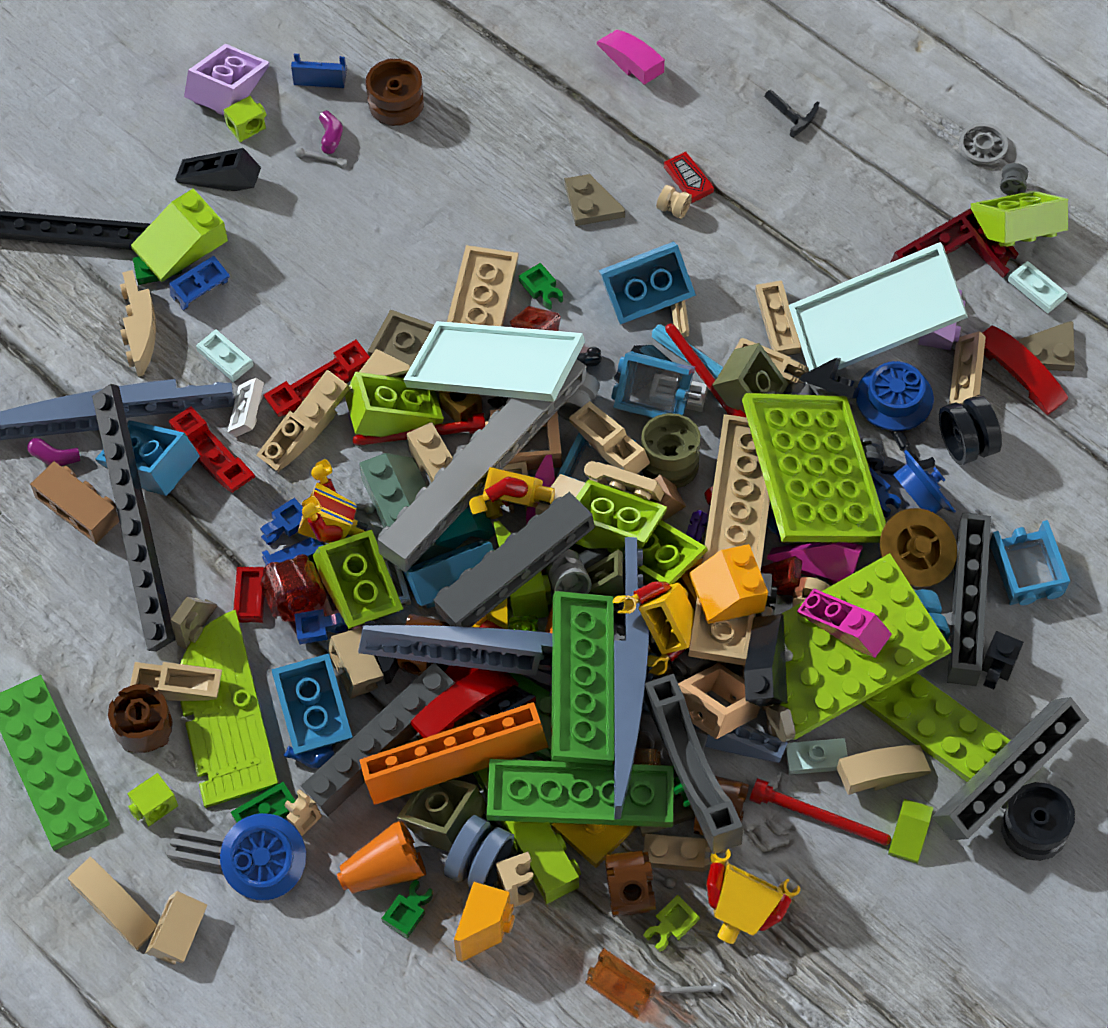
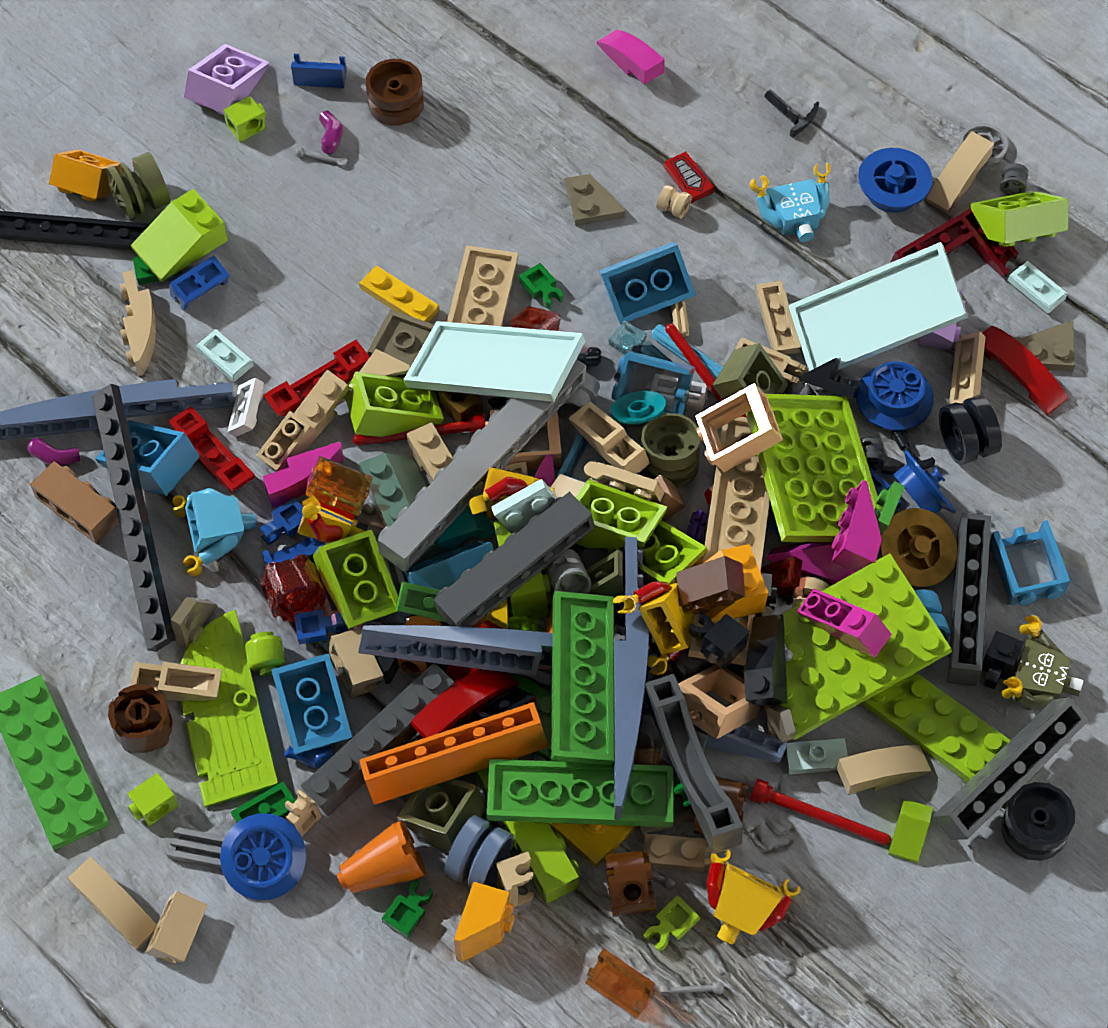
(82, 174): none -> light orange slope
(138, 185): none -> olive wheel
(213, 524): none -> medium azure torso
(222, 170): black slope -> none
(249, 595): red tile -> none
(264, 652): none -> lime head
(292, 482): none -> dark pink slope
(338, 485): none -> clear orange hinge
(398, 295): none -> yellow plate
(418, 600): none -> bright green plate
(522, 506): none -> light aqua wing
(626, 337): none -> clear light blue plate
(638, 407): none -> teal dish
(711, 585): none -> reddish brown brick
(722, 640): none -> black brick
(730, 409): none -> light nougat window
(794, 206): none -> medium azure torso
(859, 533): none -> dark pink slope
(887, 504): none -> bright green plate
(894, 179): none -> blue wheel
(960, 172): none -> tan slope
(1040, 670): none -> olive torso

